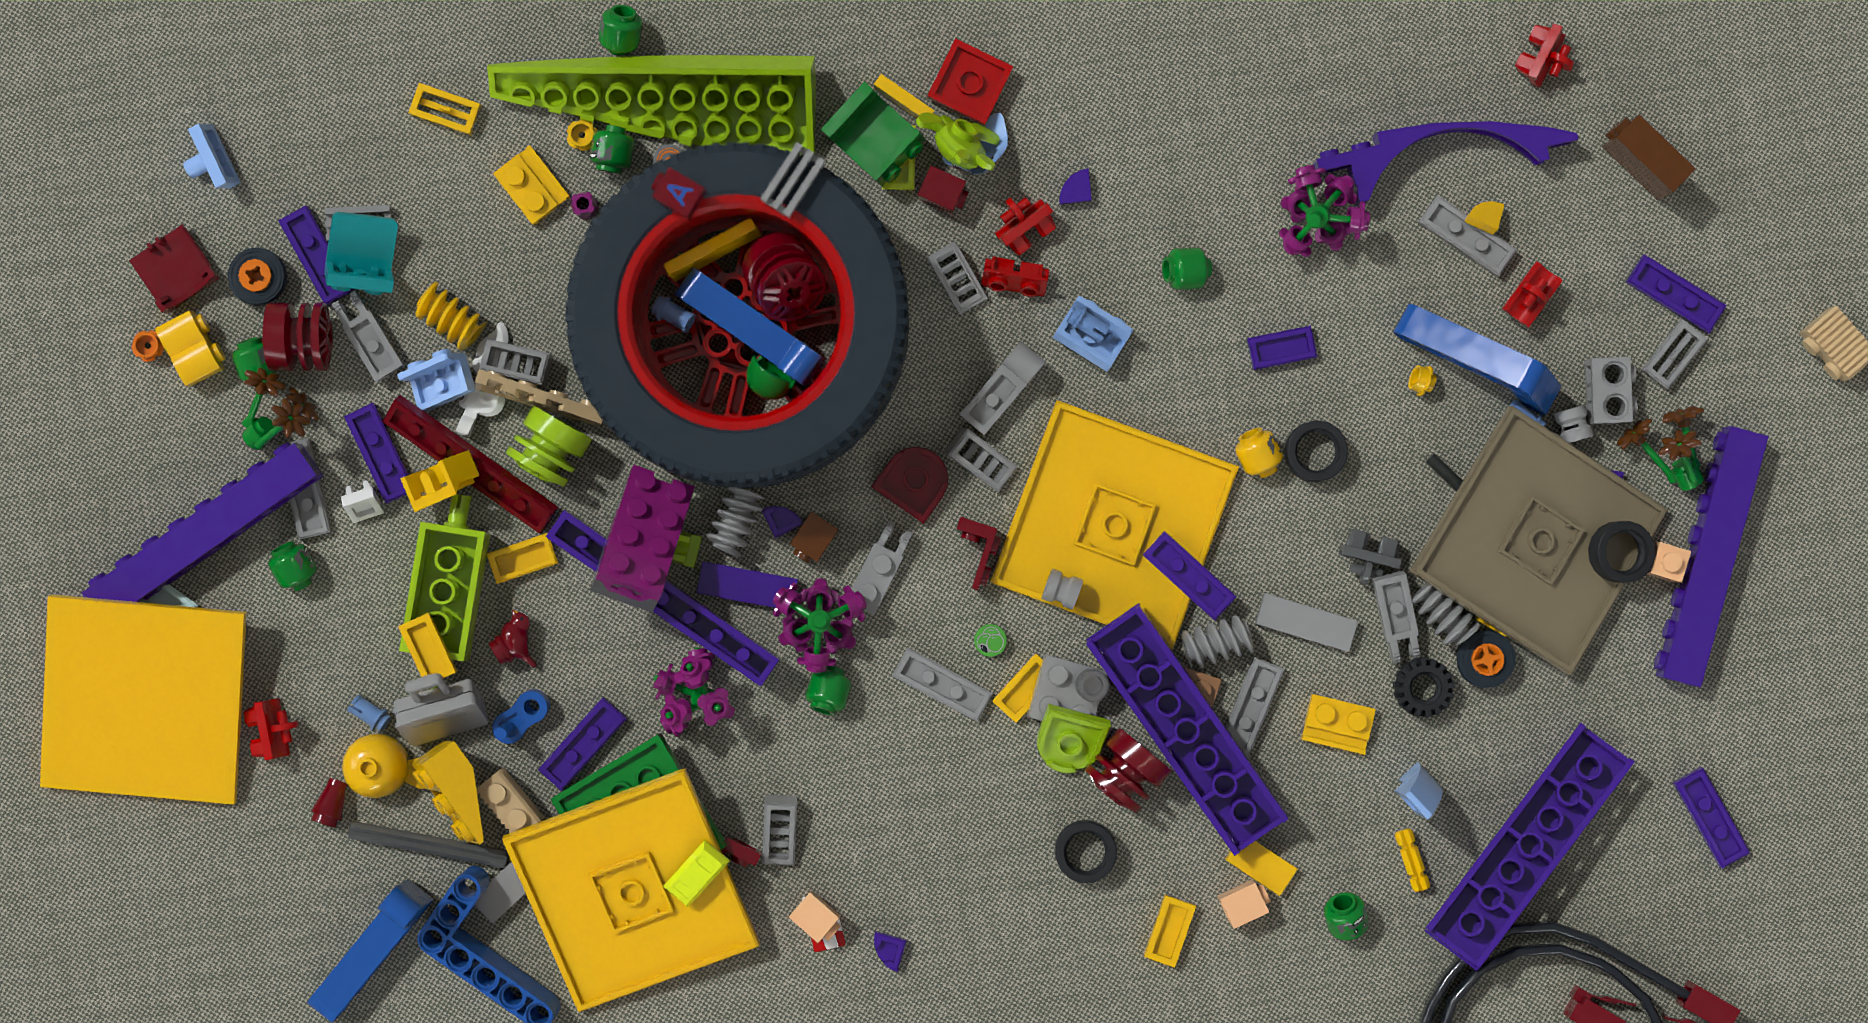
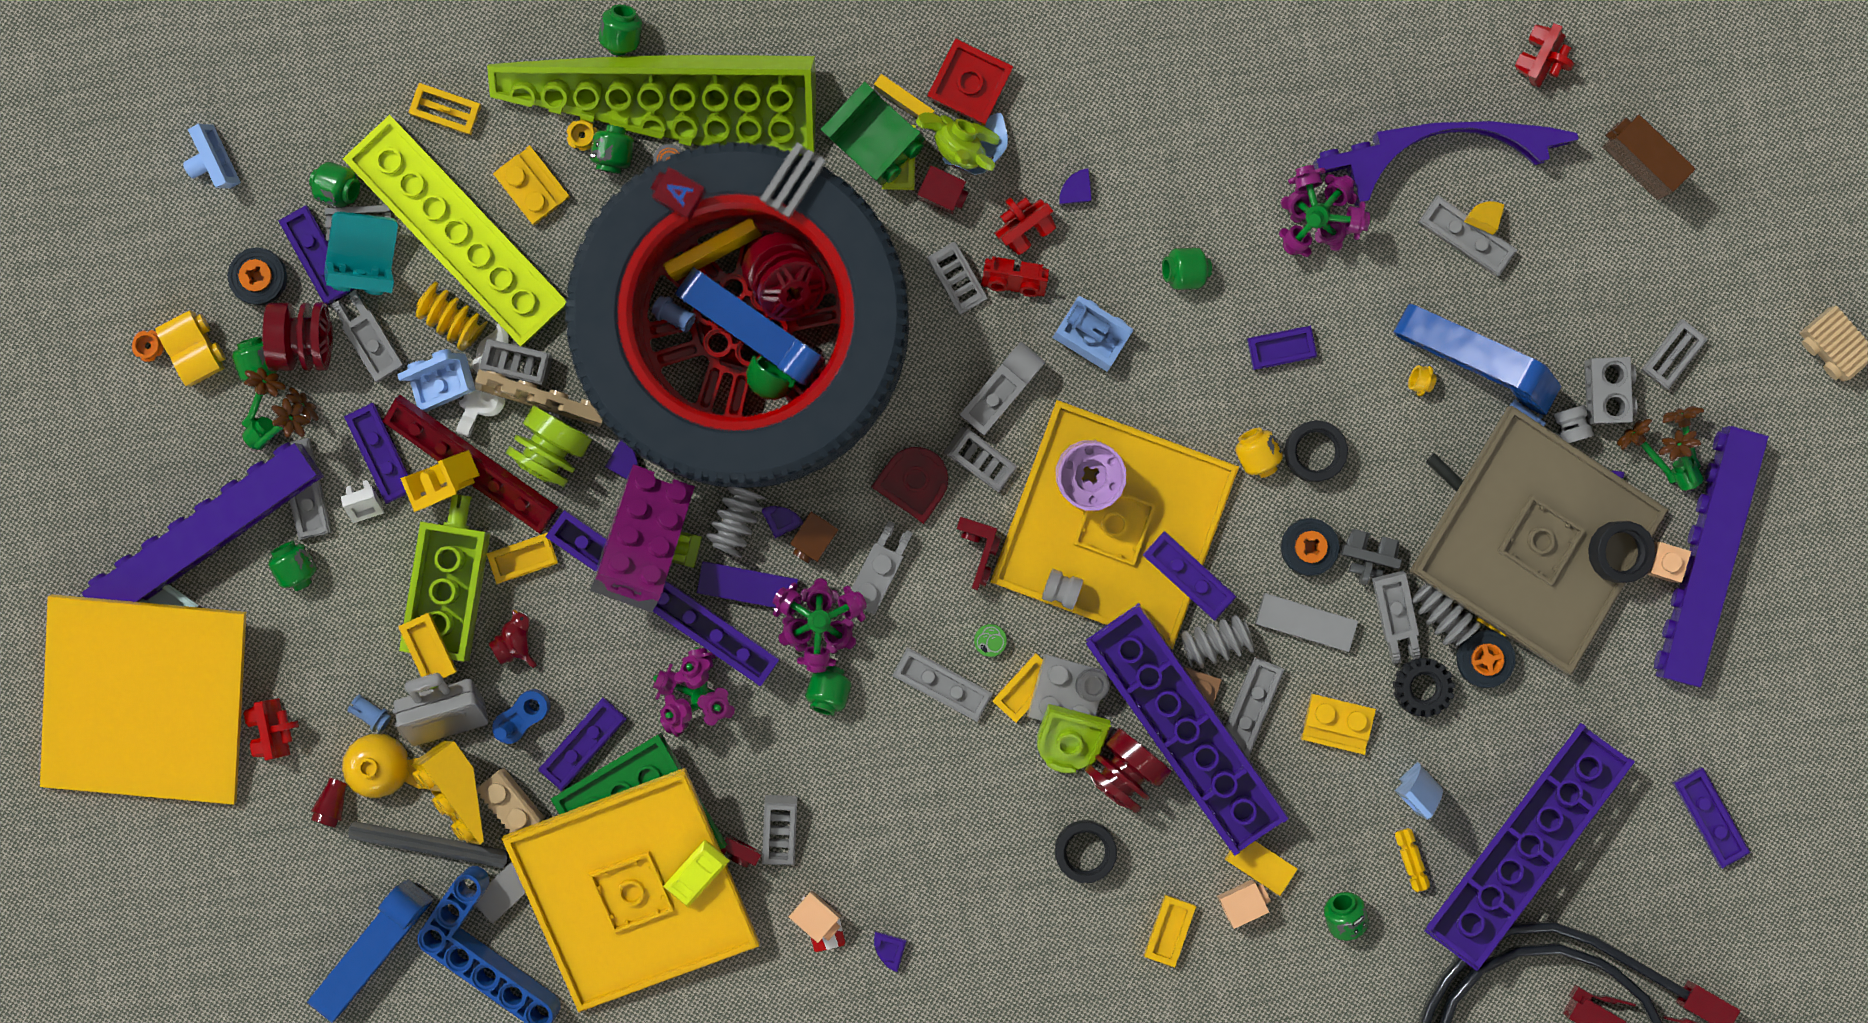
(174, 269): dark red piece -> none
(334, 185): none -> green head
(455, 231): none -> neon yellow plate
(588, 213): magenta hose -> none
(622, 460): none -> dark purple tile
(1109, 477): none -> lavender wheel
(1295, 547): none -> black wheel
(1531, 294): red hips -> none
(1675, 294): dark purple tile -> none

